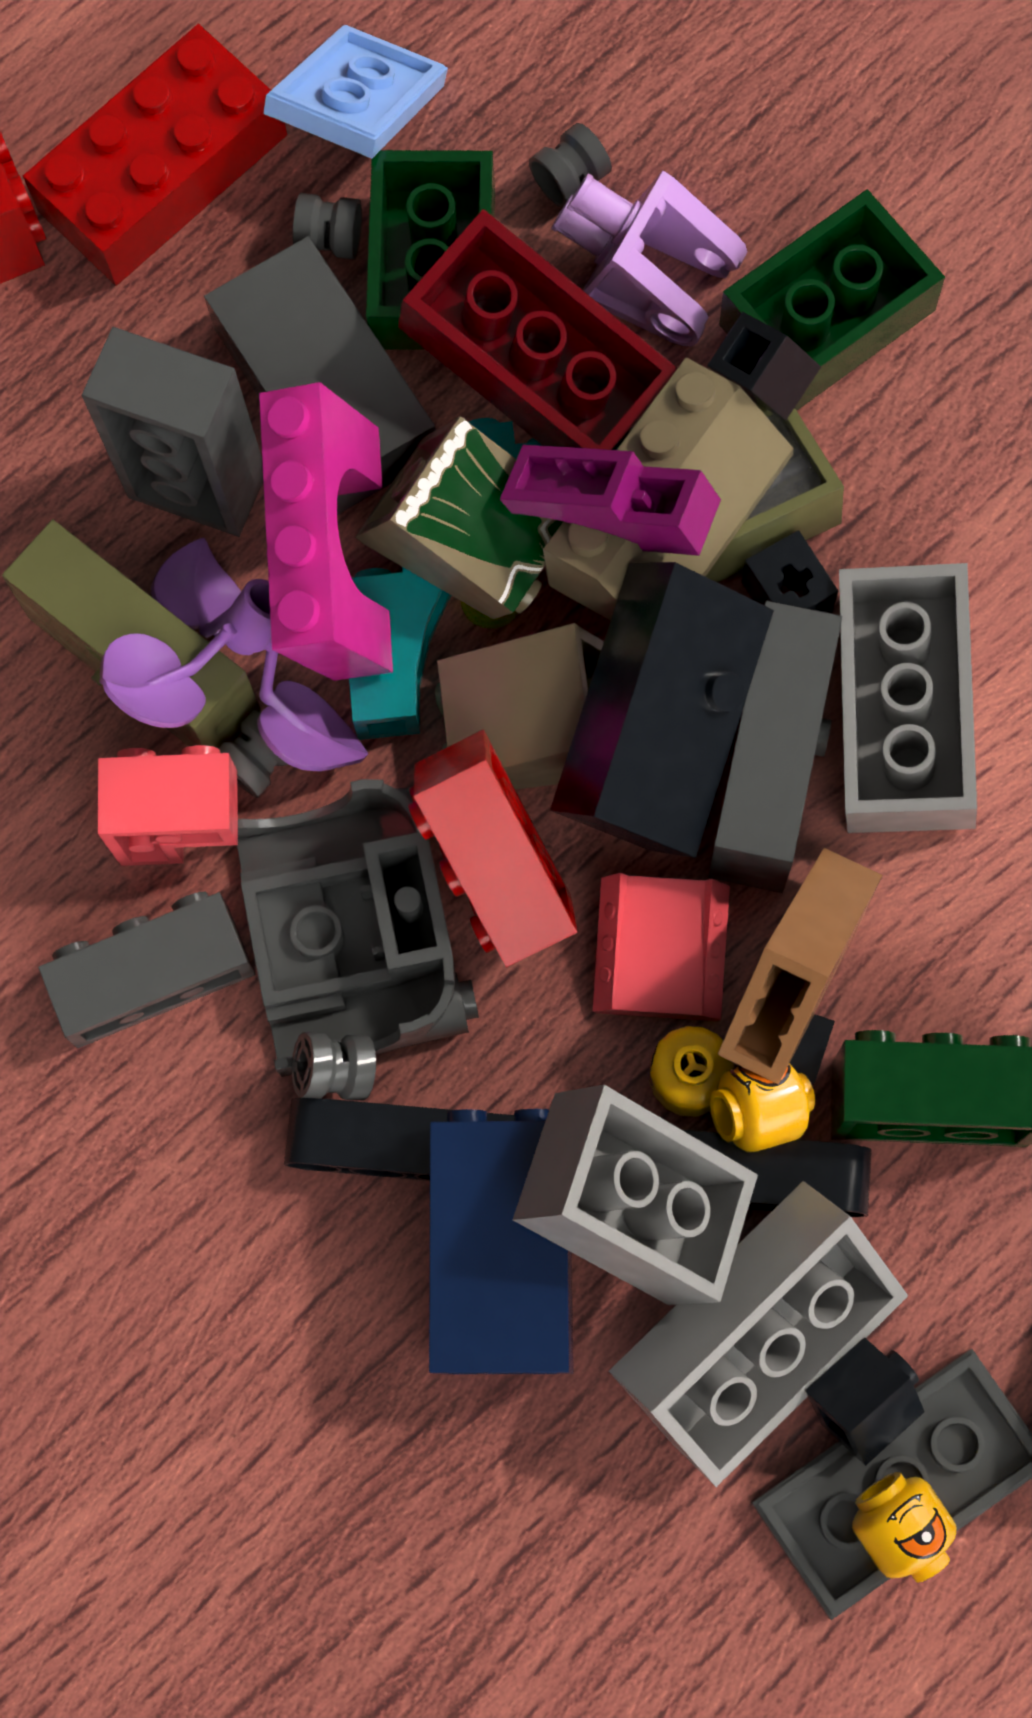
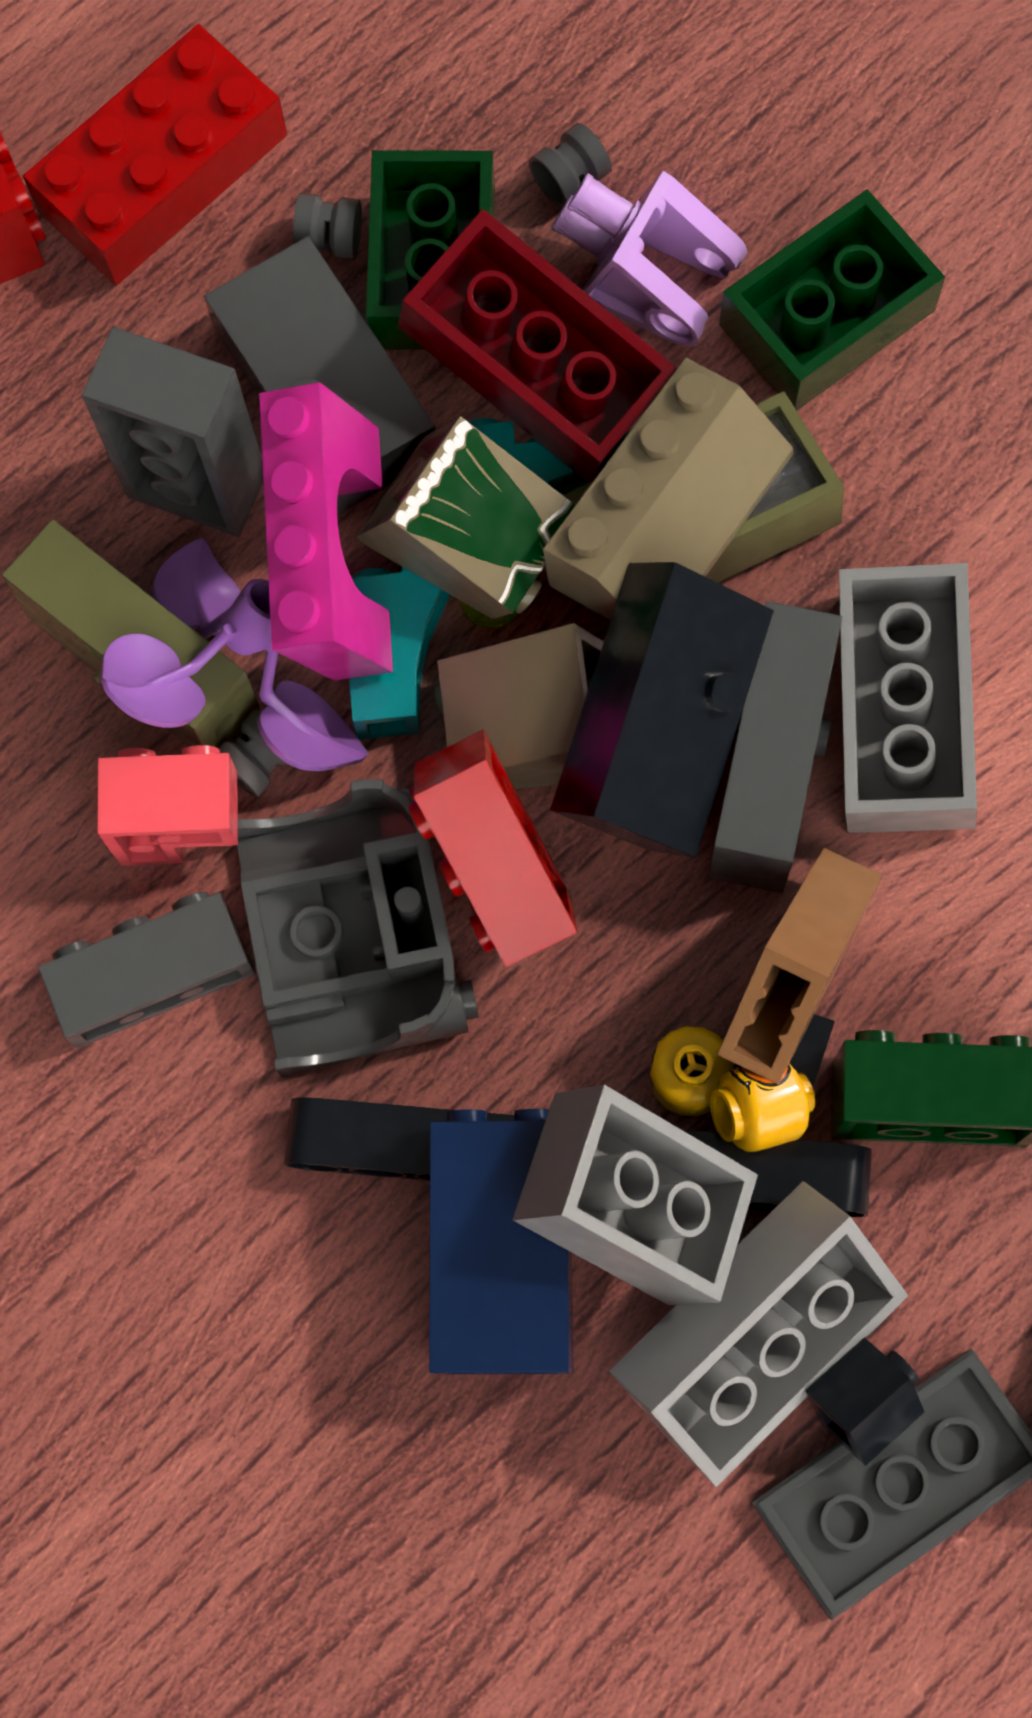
(333, 1066): dark grey wheel -> none
(356, 91): light blue tile -> none
(614, 494): magenta slope -> none
(661, 947): coral slope -> none
(765, 365): black brick -> none
(790, 565): black brick -> none
(904, 1527): yellow head -> none

